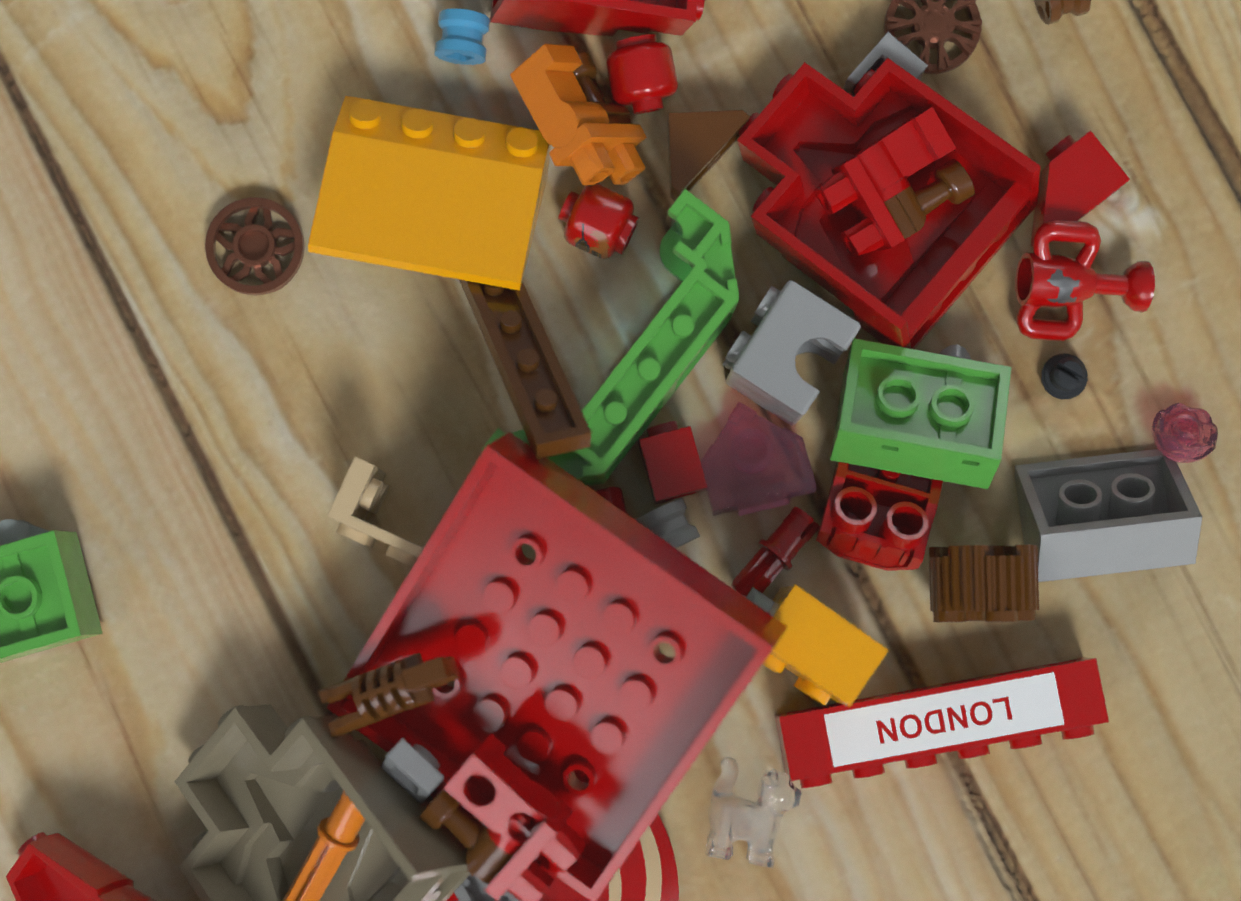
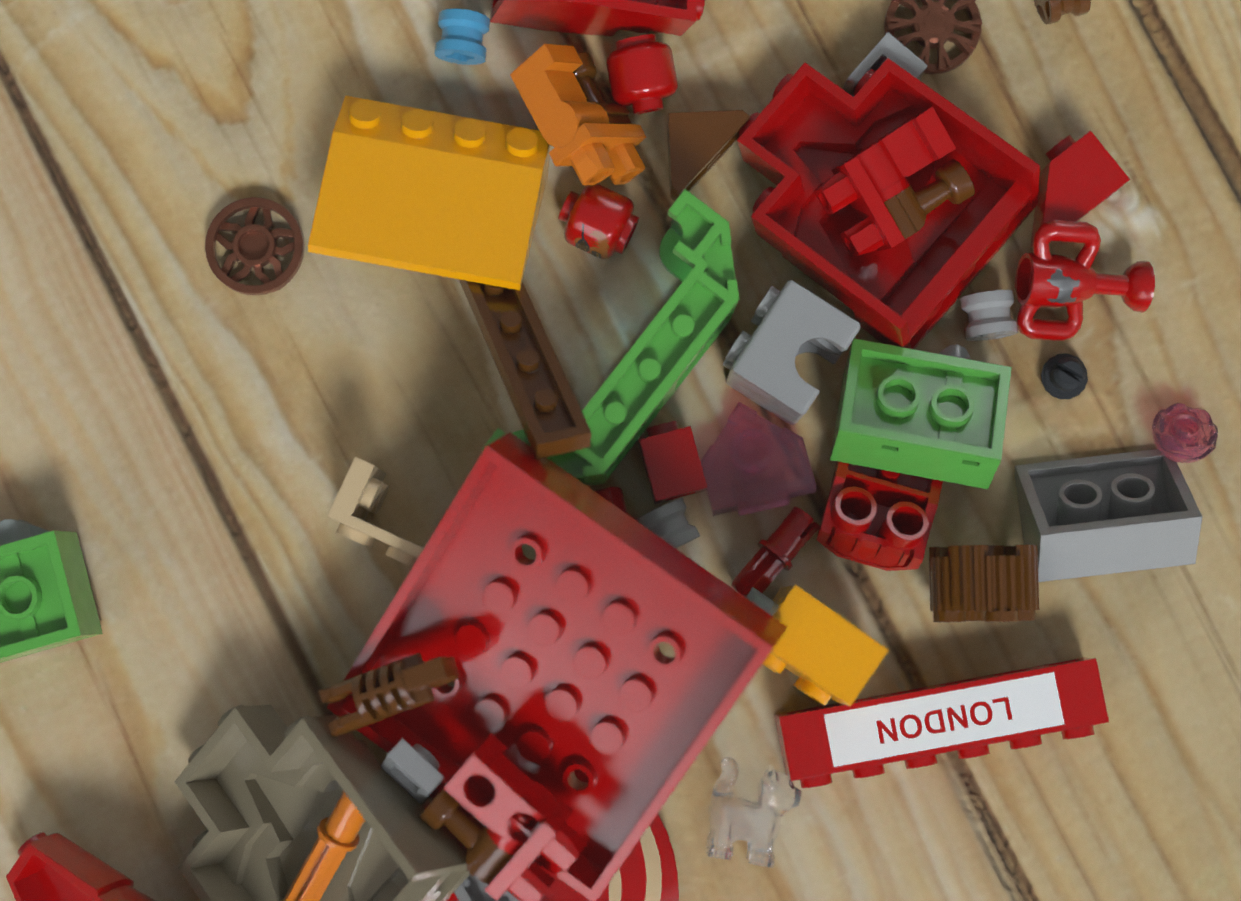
(989, 315): none -> light grey wheel

